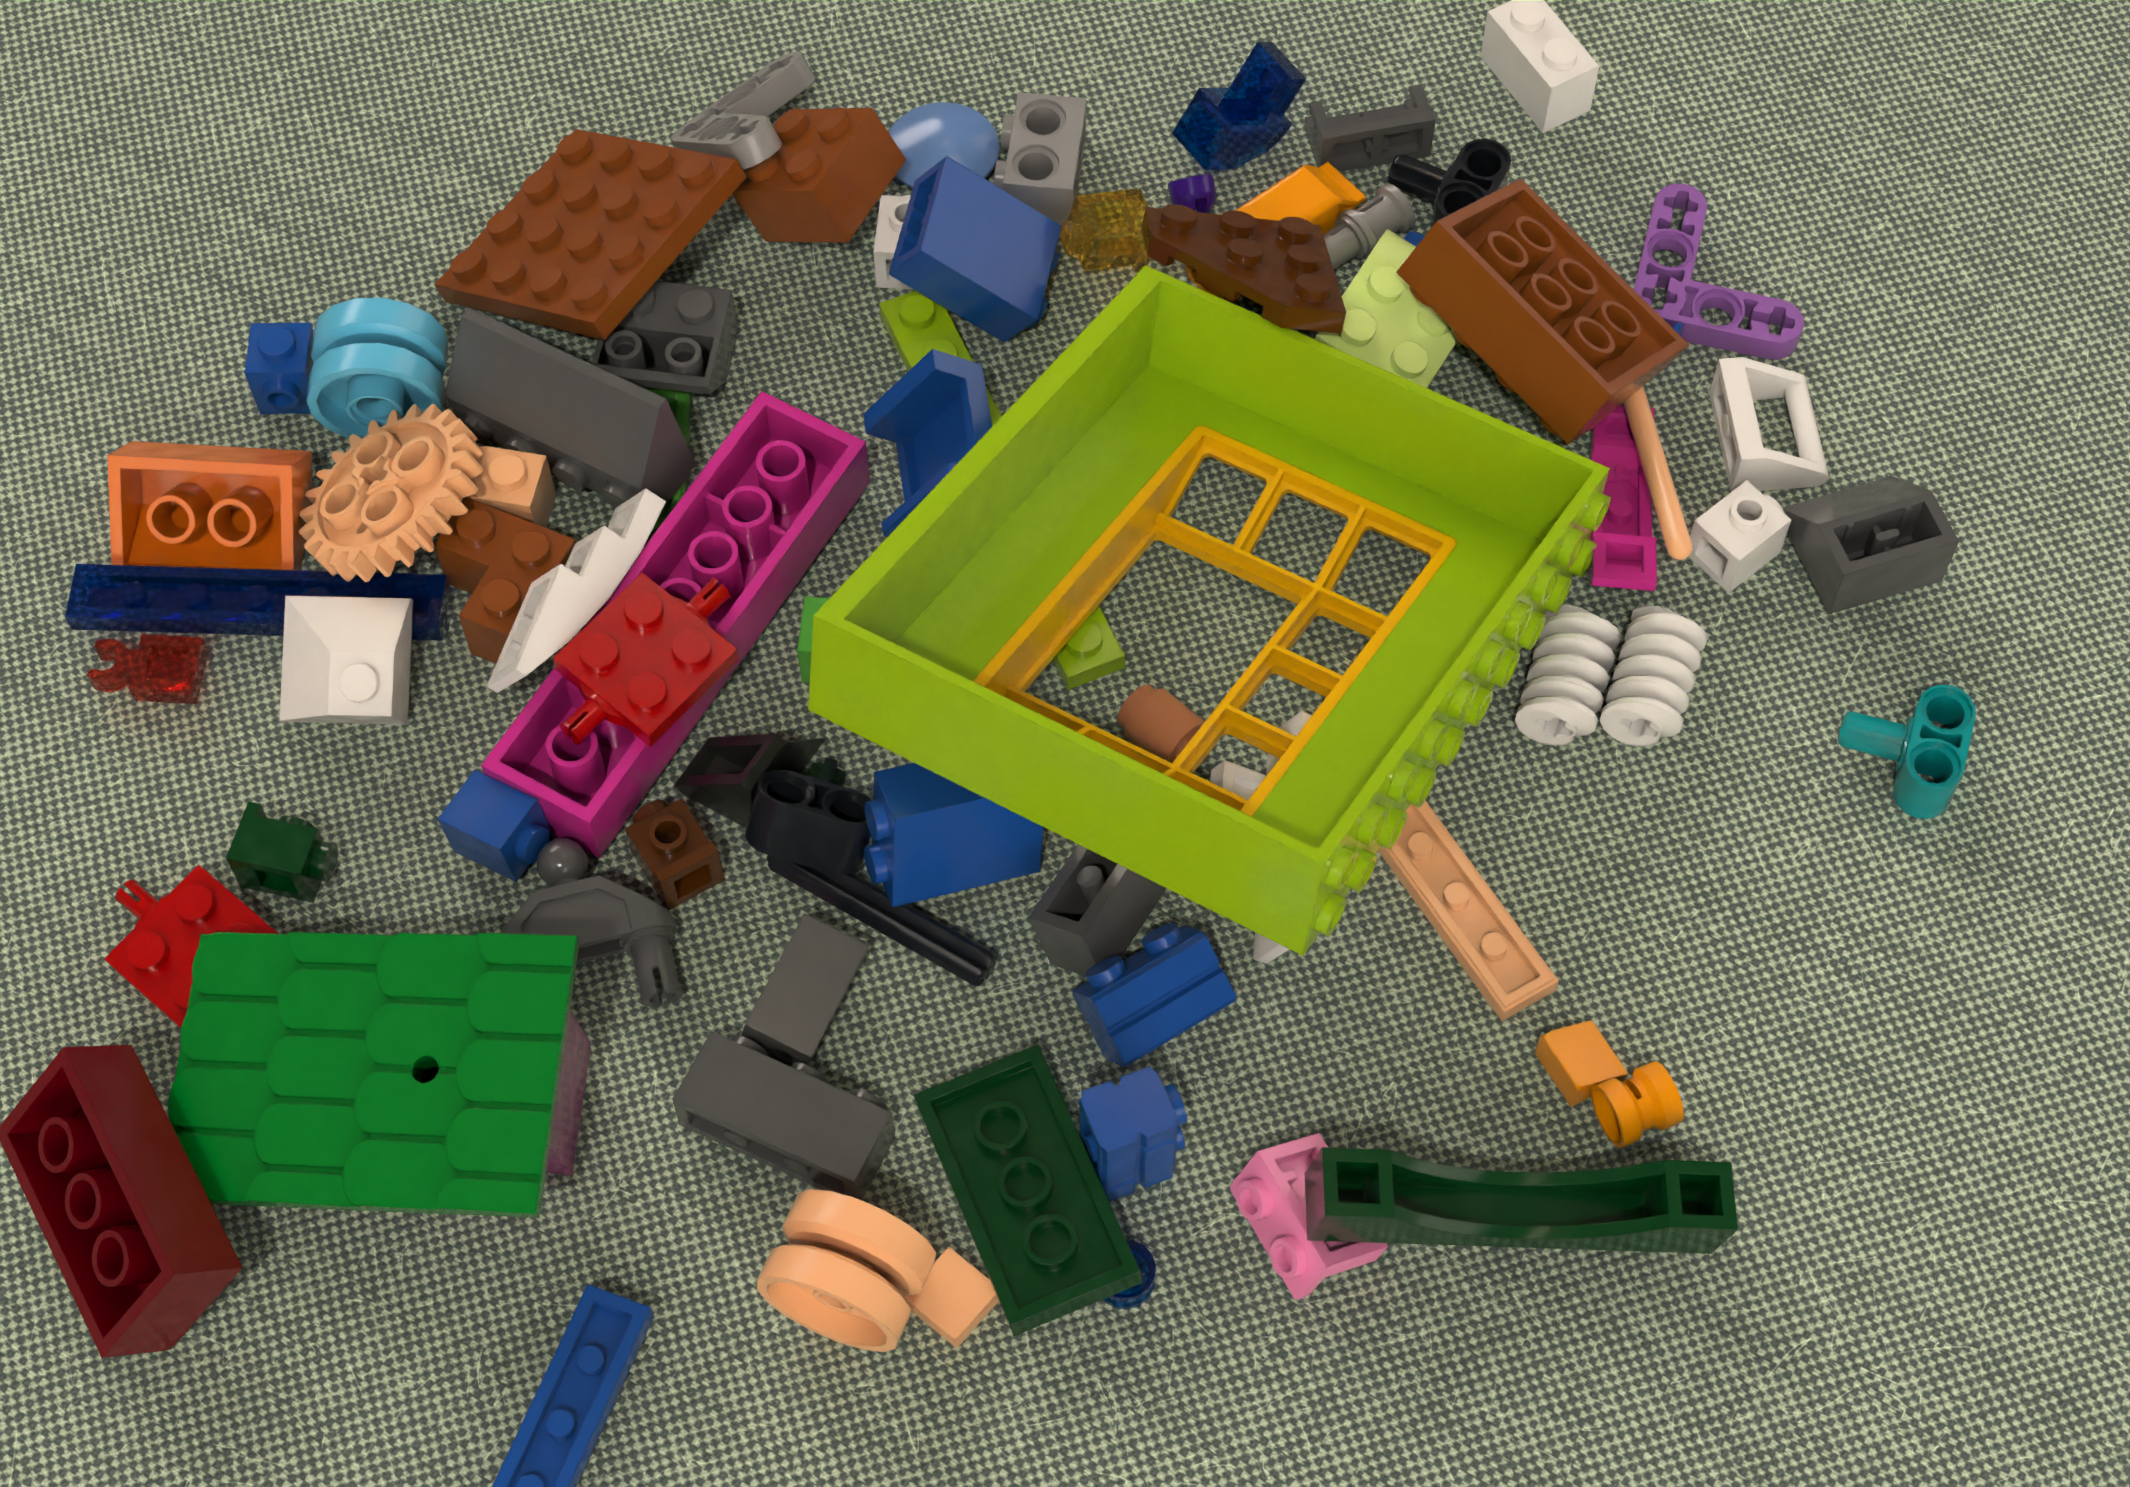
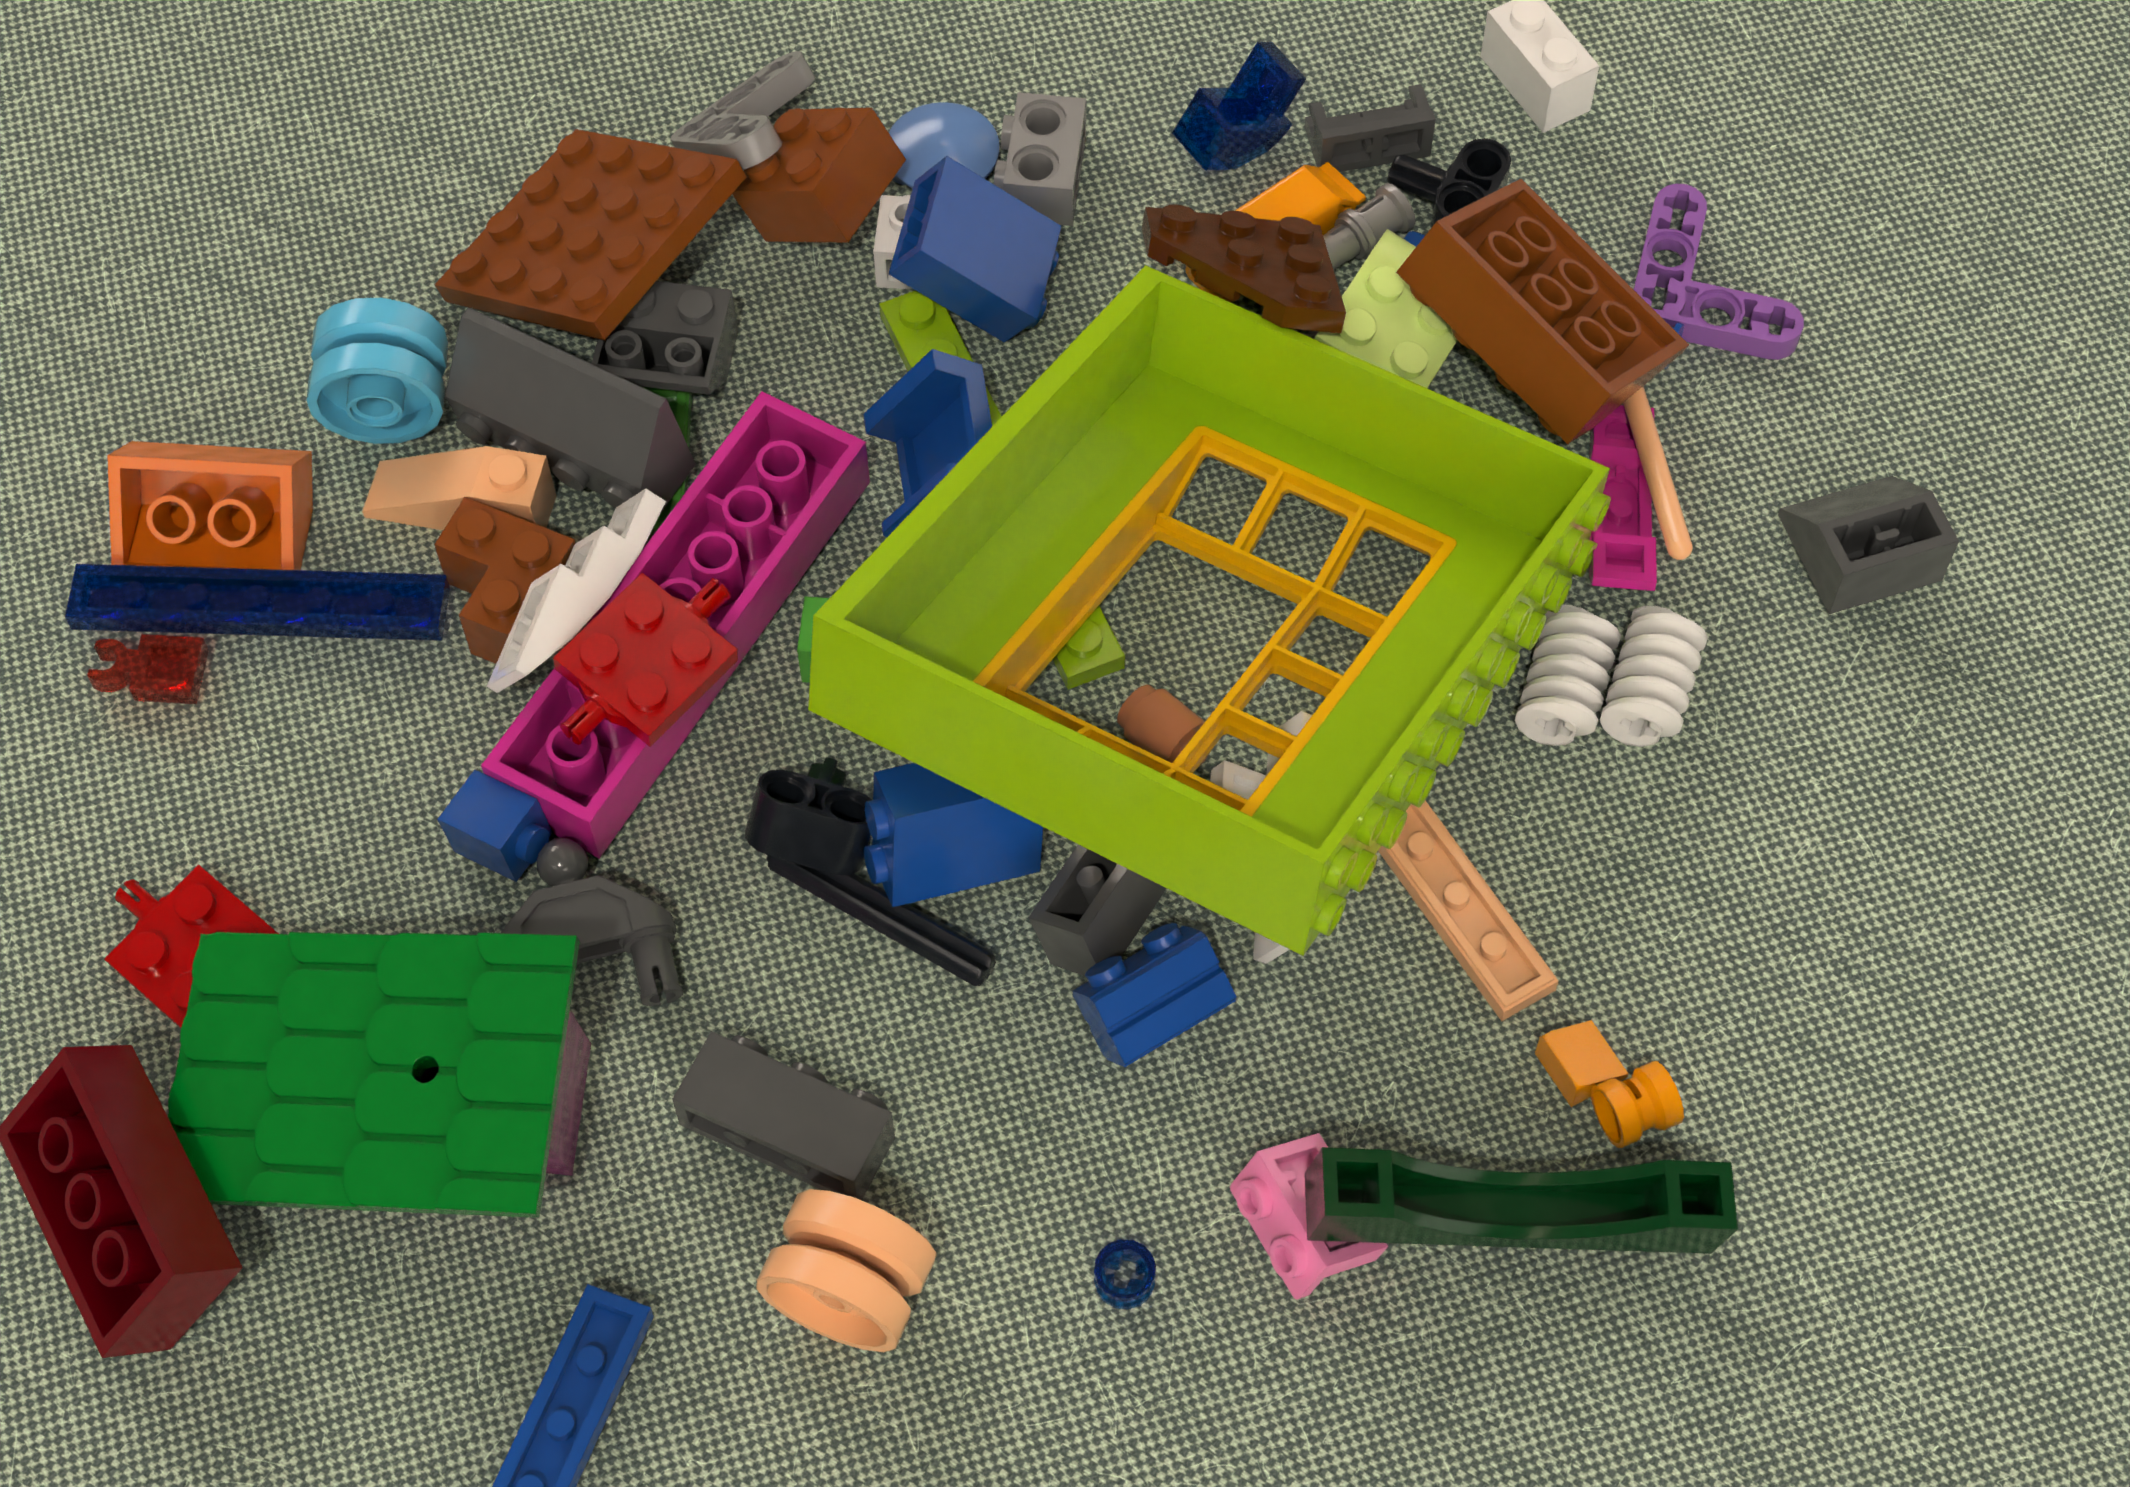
(279, 366): blue brick -> none
(280, 855): dark green brick -> none
(346, 660): white slope -> none
(391, 493): light nougat gear -> none
(673, 852): reddish brown brick -> none
(729, 768): pearl dark grey slope -> none
(804, 991): dark grey hinge -> none
(953, 1298): light nougat tile -> none
(1027, 1190): dark green plate -> none
(1107, 230): clear yellow brick -> none
(1132, 1131): blue brick -> none
(1194, 192): dark purple hinge -> none
(1732, 396): white tile -> none
(1738, 535): white brick -> none
(1919, 747): teal beam -> none

